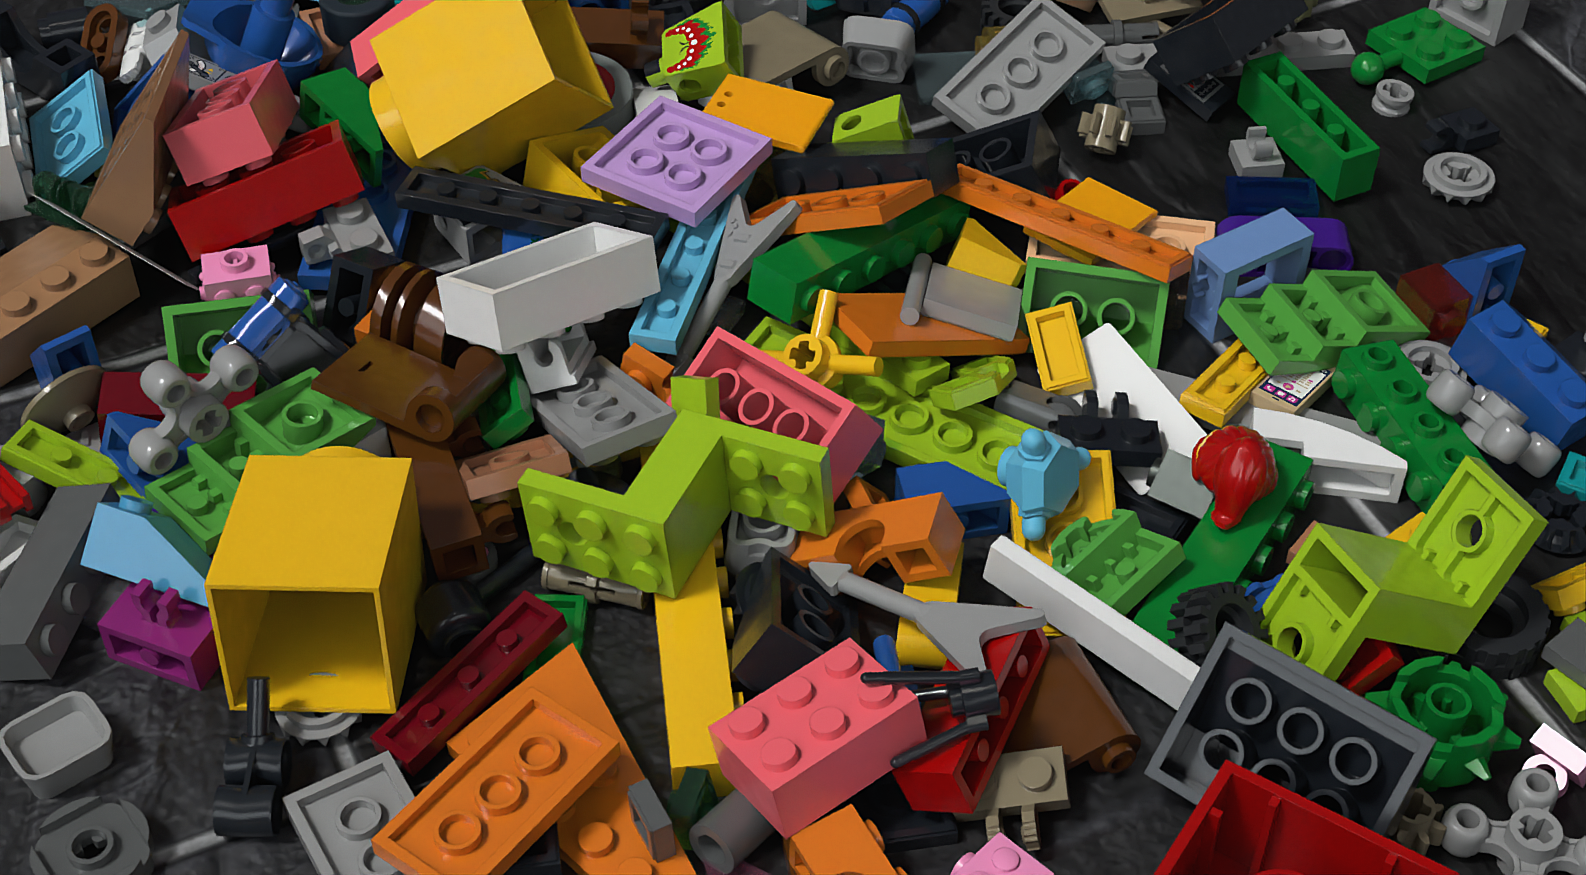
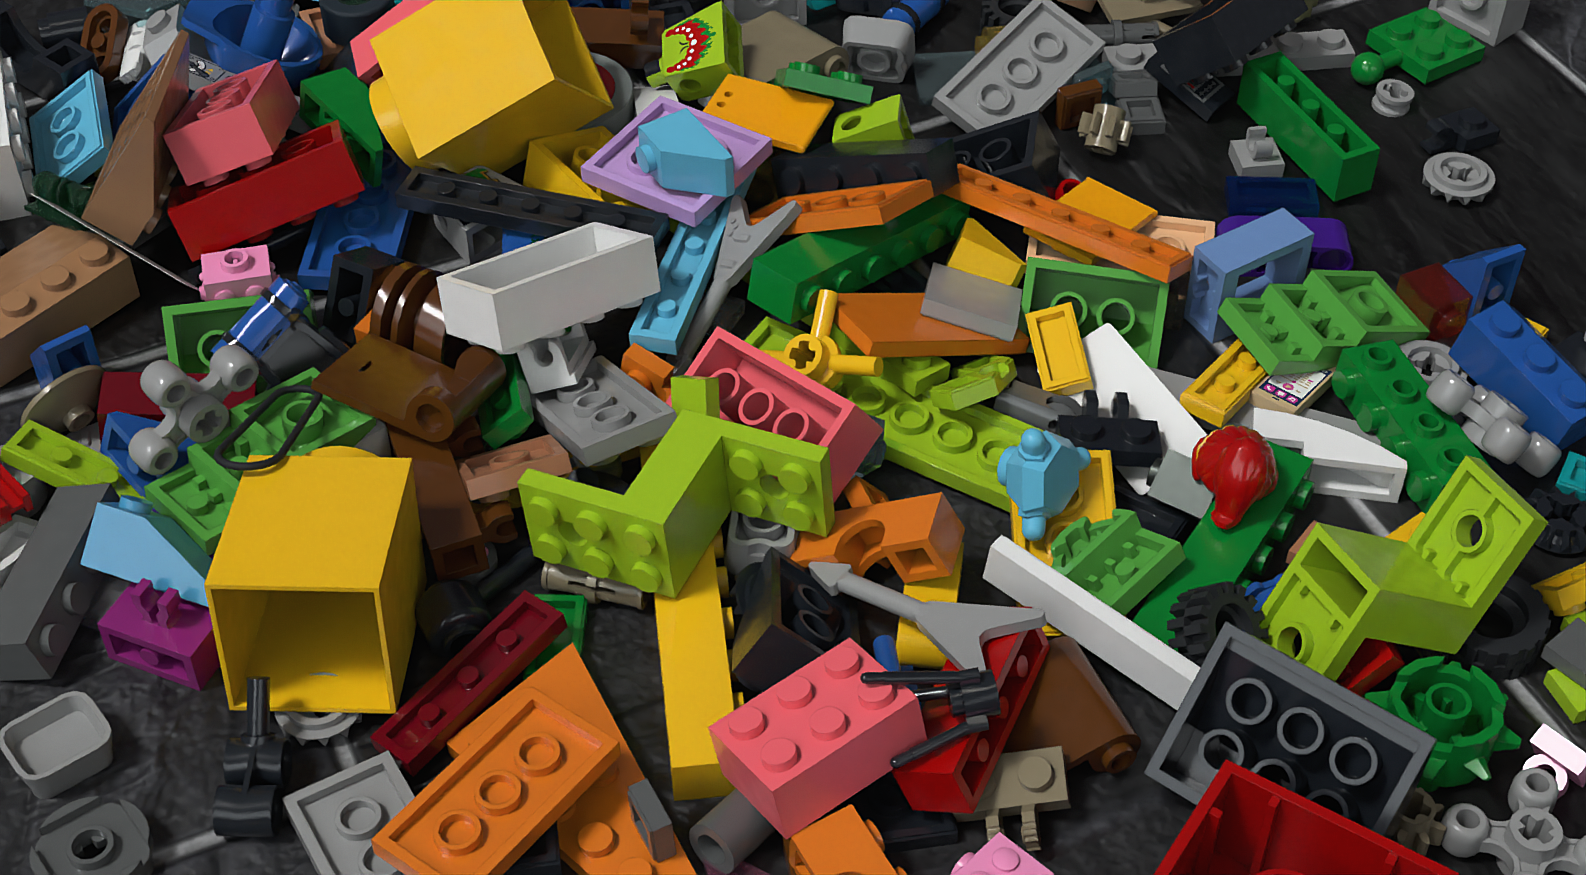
(250, 466): none -> black piece
(343, 231): light grey hinge -> none
(685, 155): none -> medium azure slope
(691, 802): clear green plate -> none
(839, 86): none -> green plate
(916, 289): light grey bar -> none
(977, 502): blue slope -> none
(1074, 100): none -> reddish brown tile

